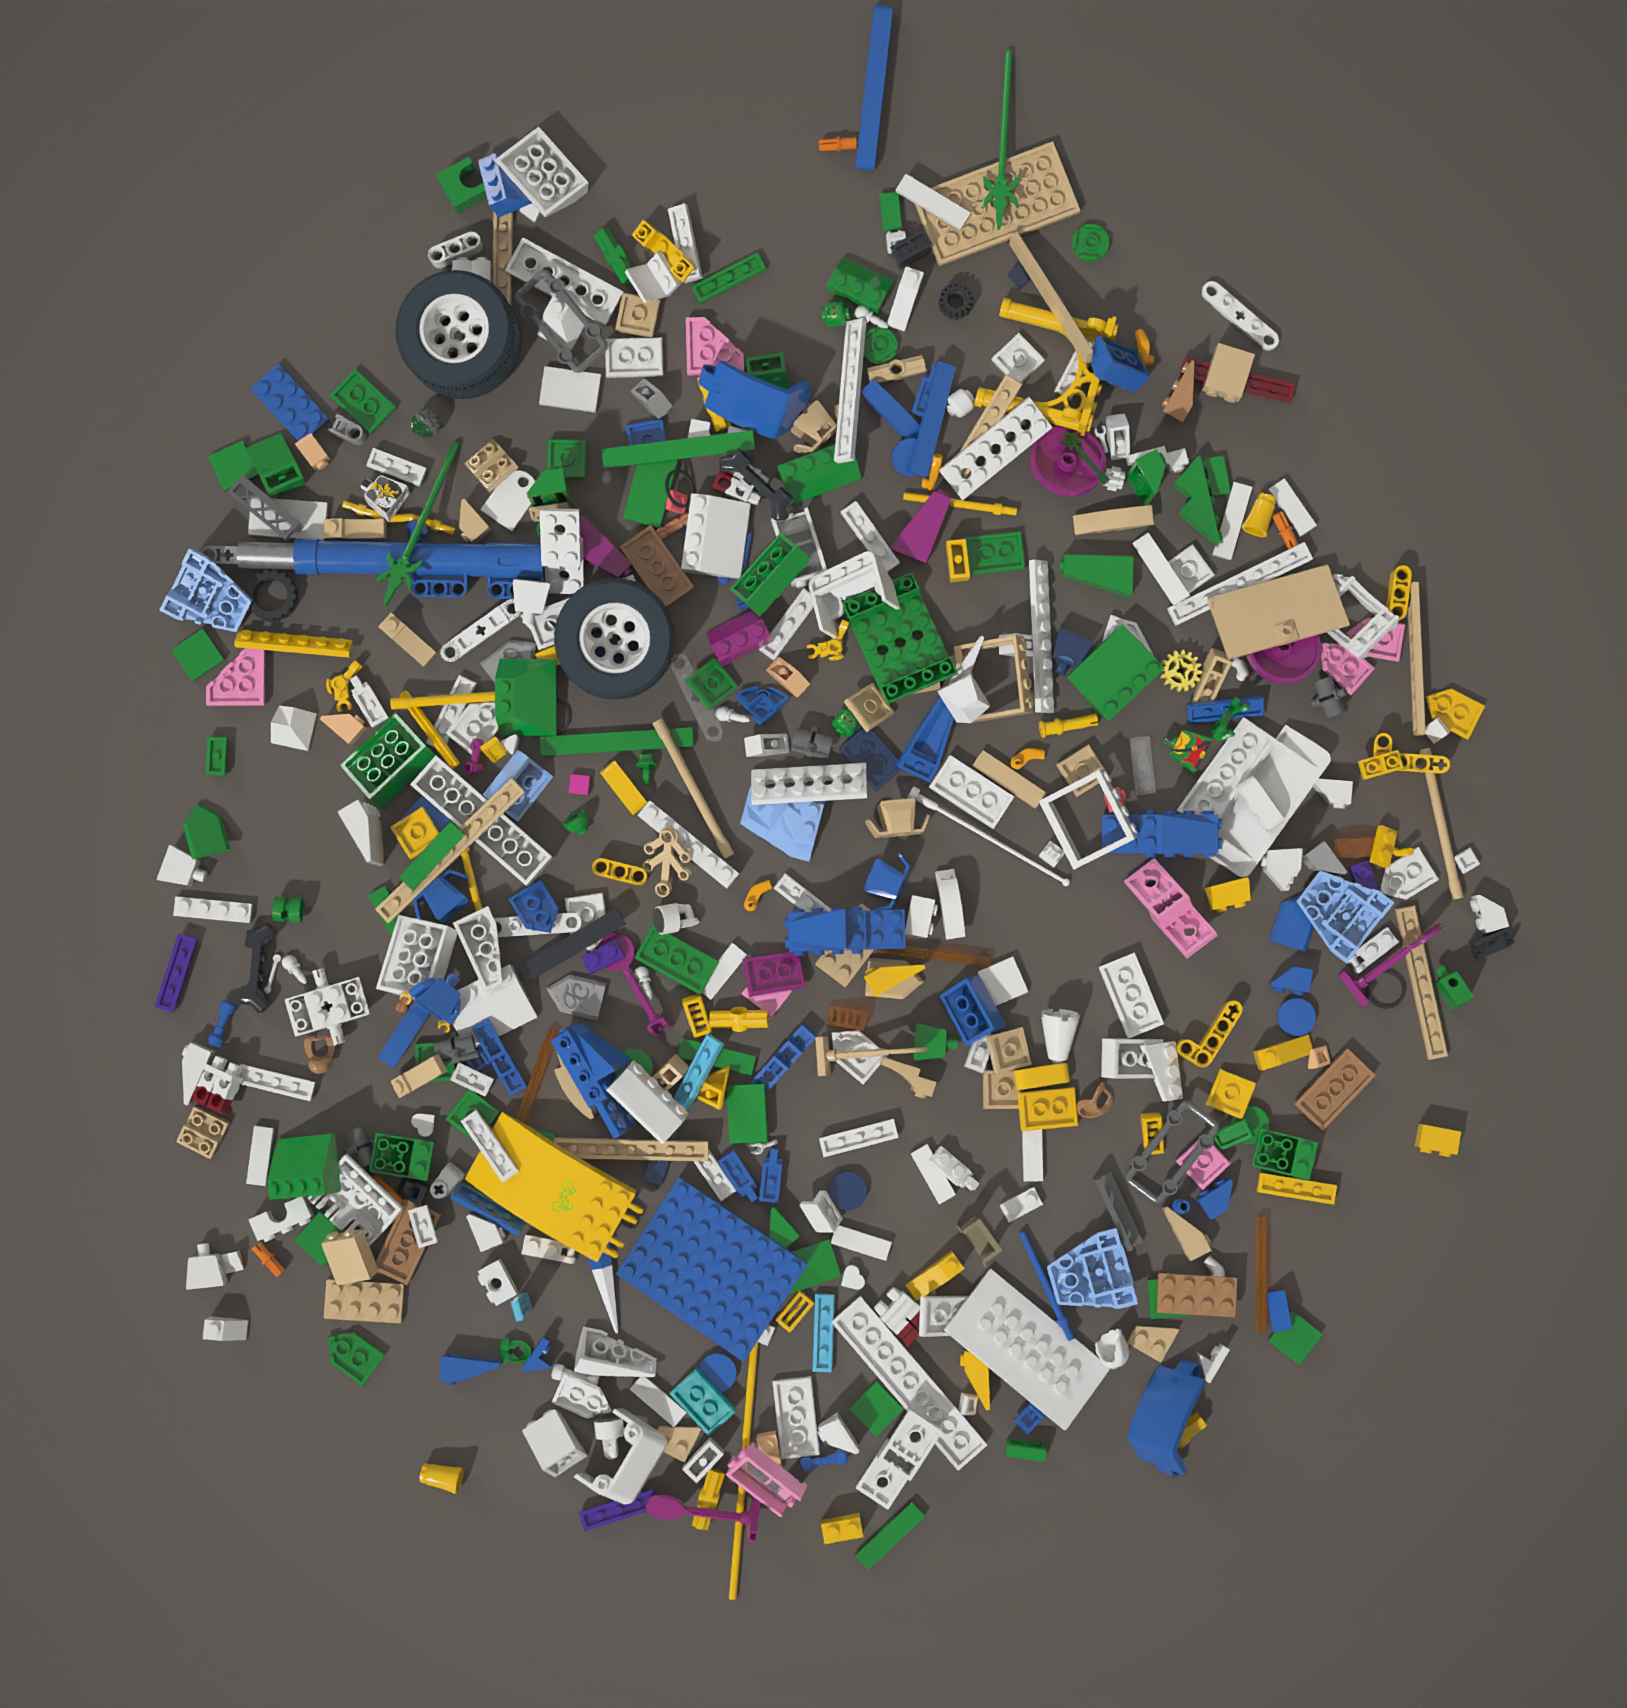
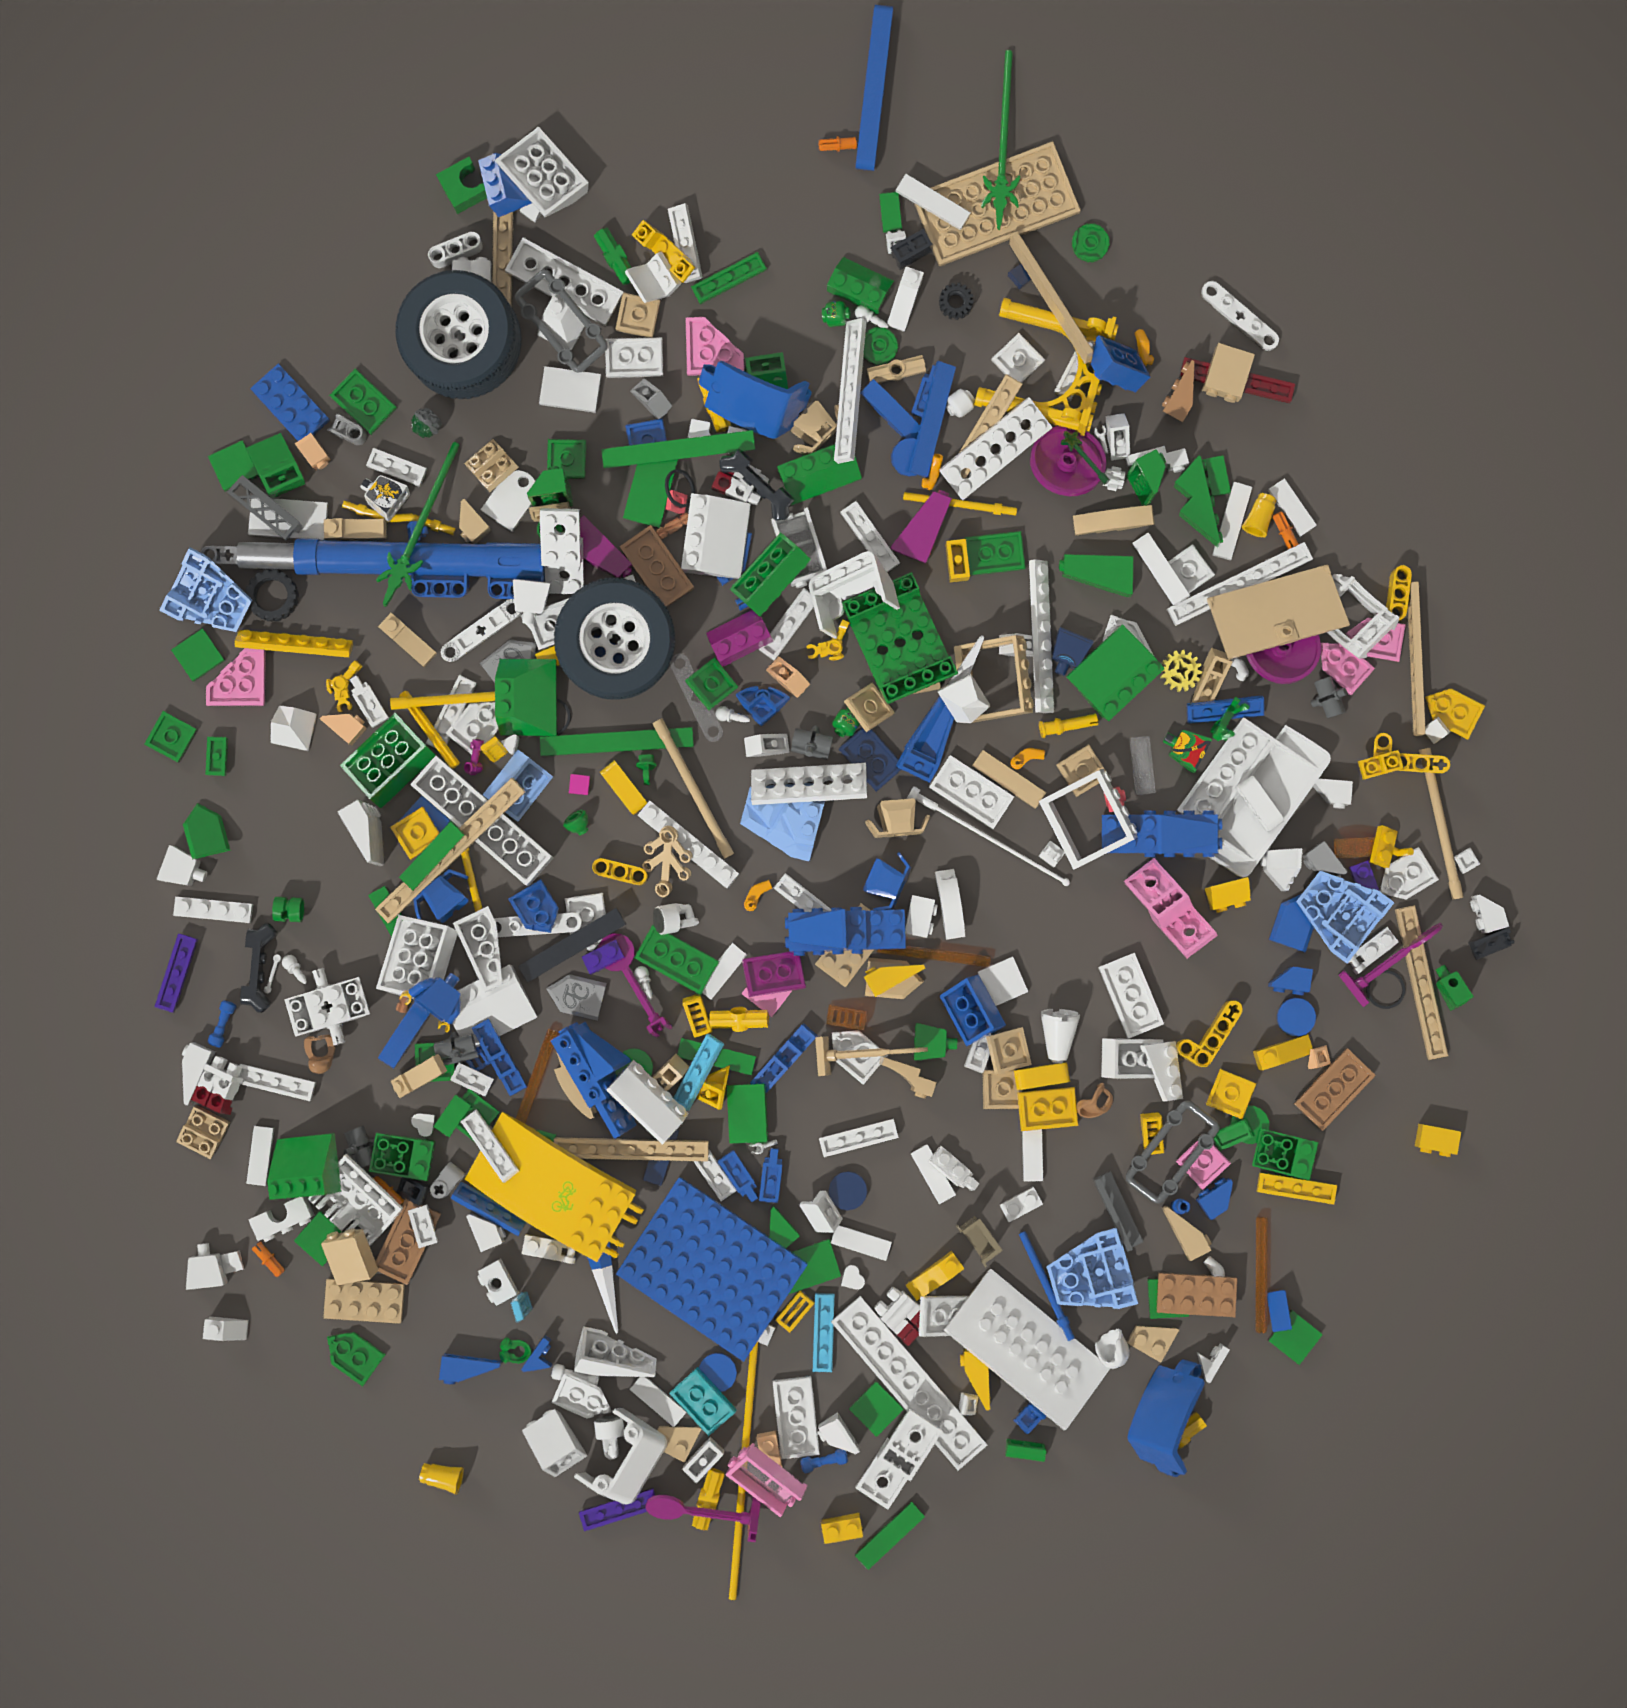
(171, 736): none -> green tile
(452, 1115): none -> green tile

